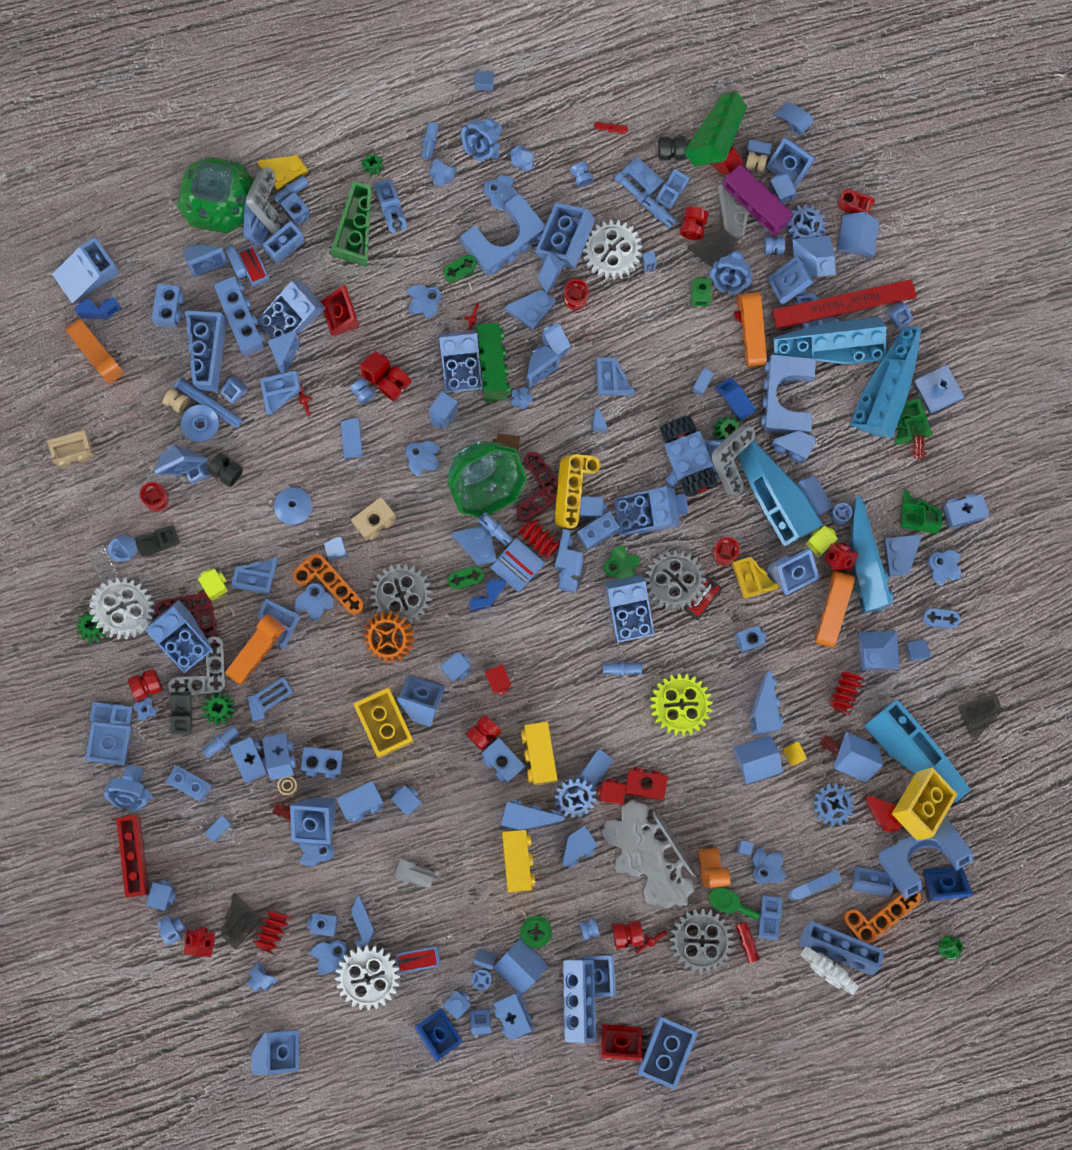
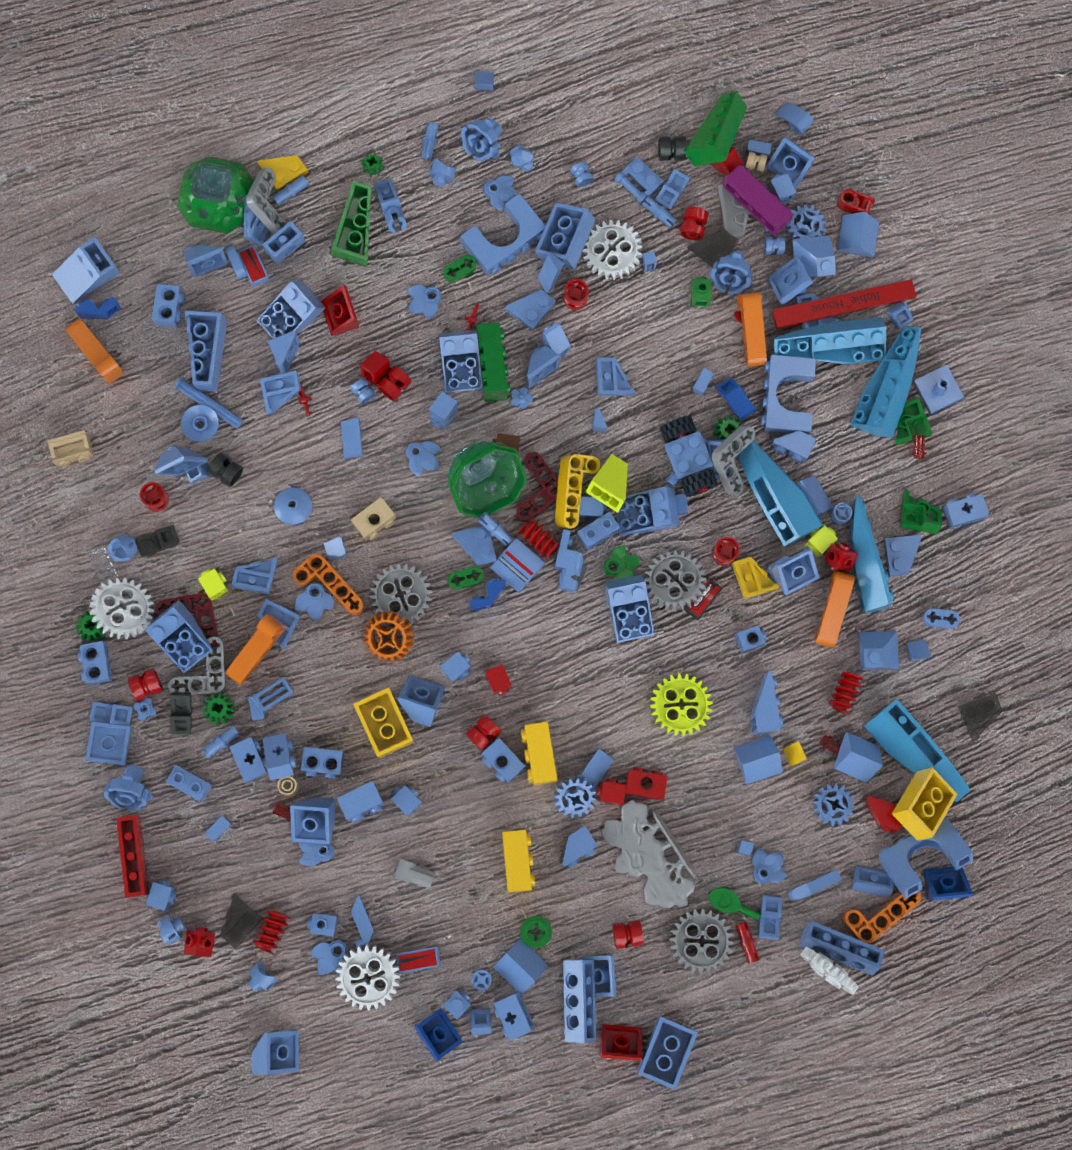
(100, 661): none -> medium blue brick
(175, 400): tan wheel -> none
(226, 290): medium blue brick -> none
(233, 389): medium blue slope -> none
(291, 203): medium blue brick -> none
(484, 958): medium blue slope -> none
(524, 818): medium blue slope -> none
(589, 929): medium blue wheel -> none
(610, 483): none -> neon yellow slope
(621, 129): red piece -> none
(622, 668): medium blue pin -> none
(651, 941): red piece -> none
(710, 869): orange beam -> none
(947, 568): medium blue plate -> none
(950, 947): green gear -> none

